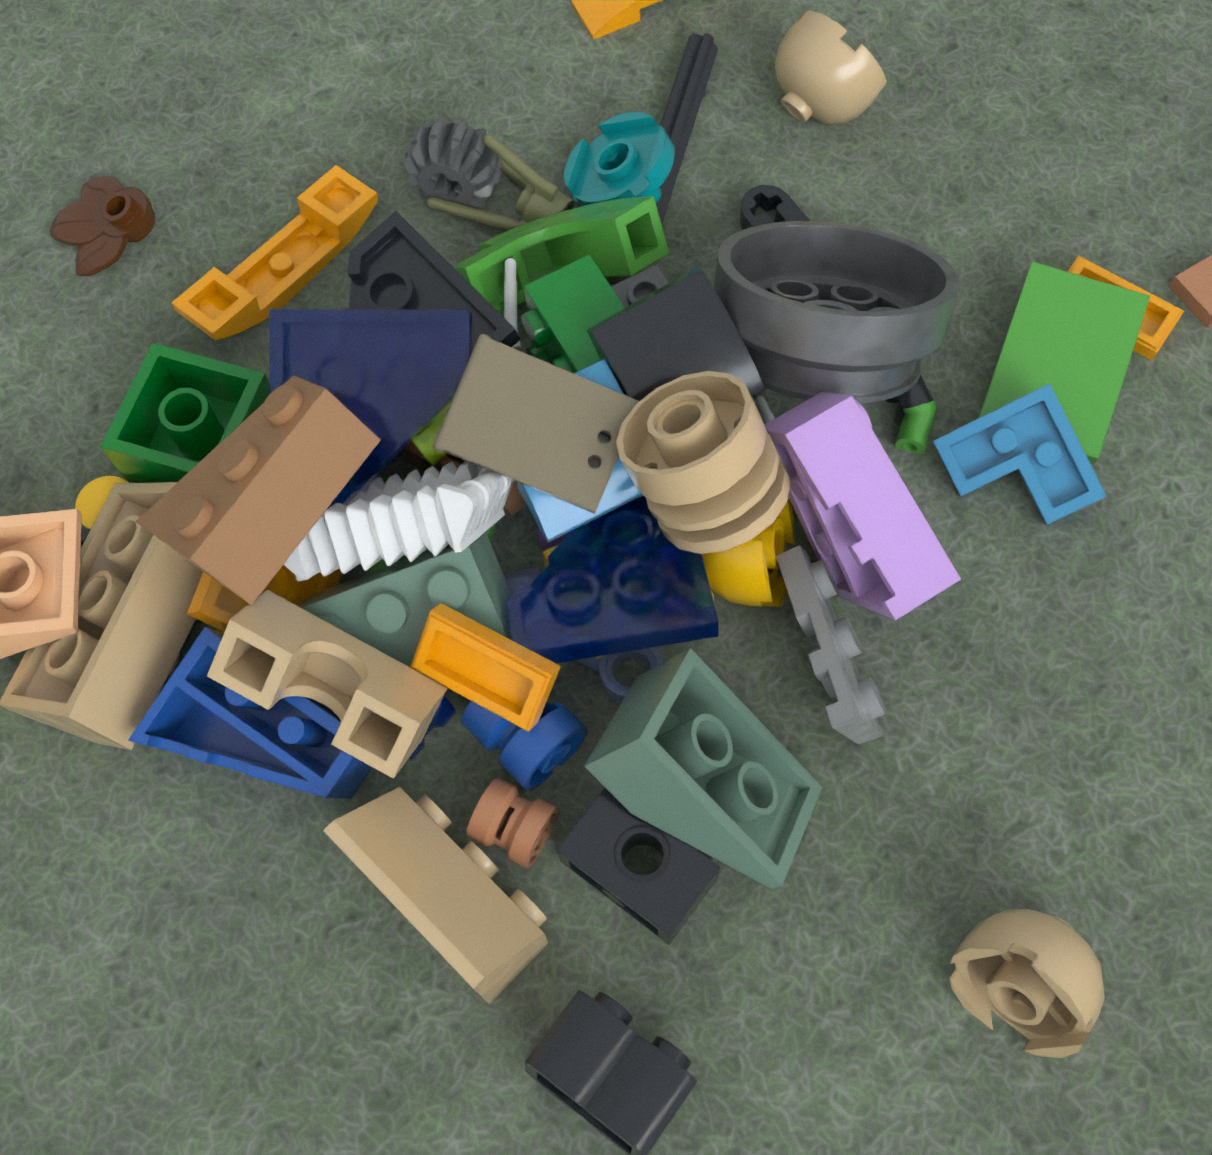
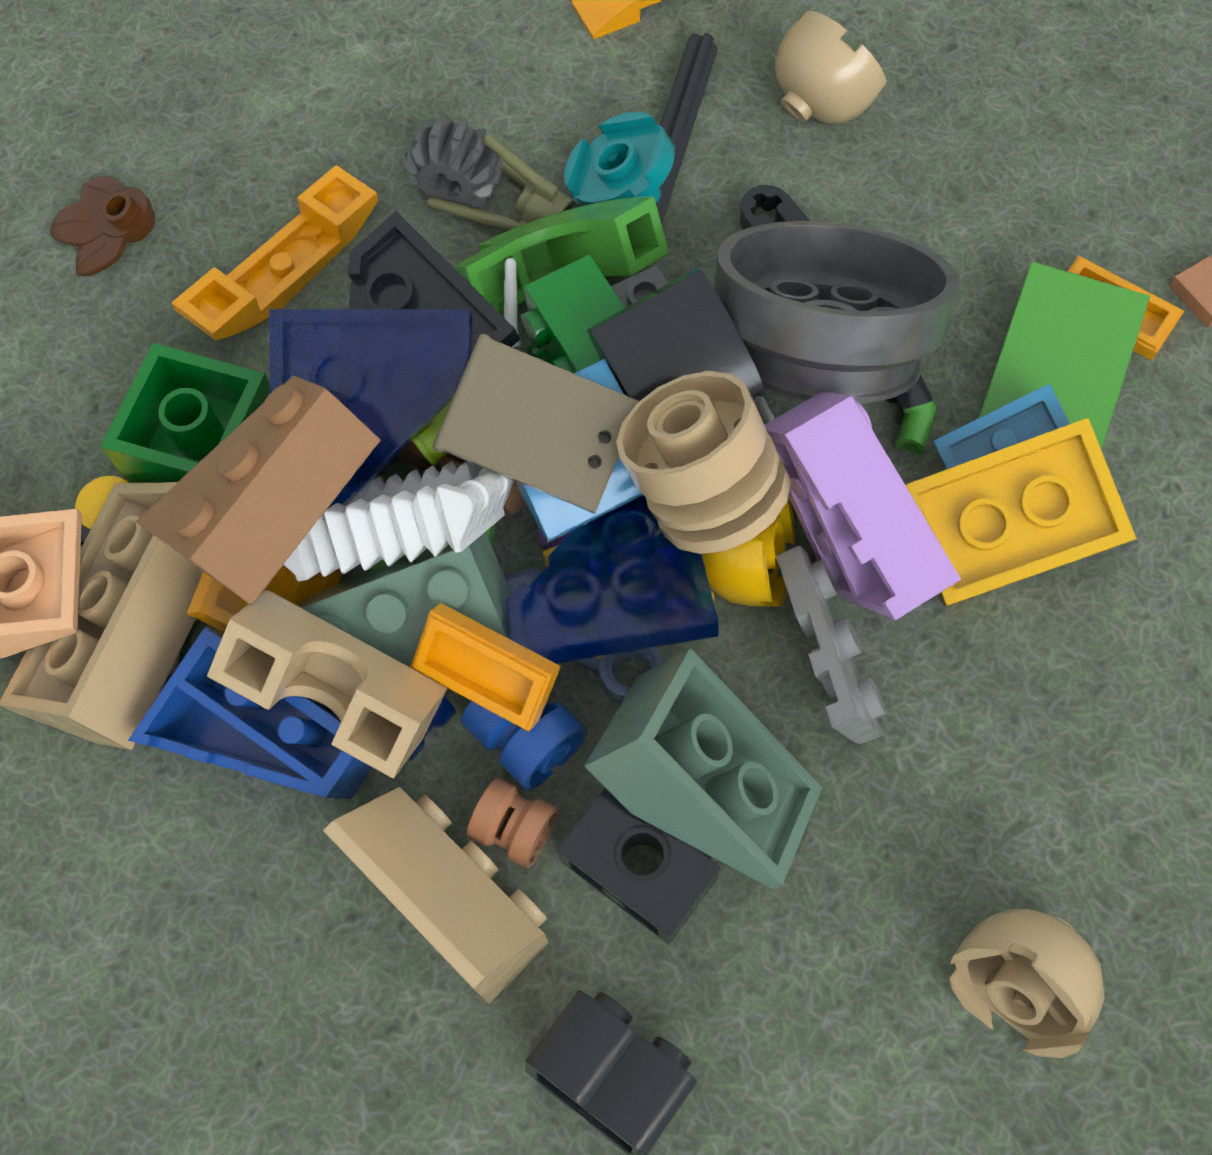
(1023, 510): none -> yellow plate

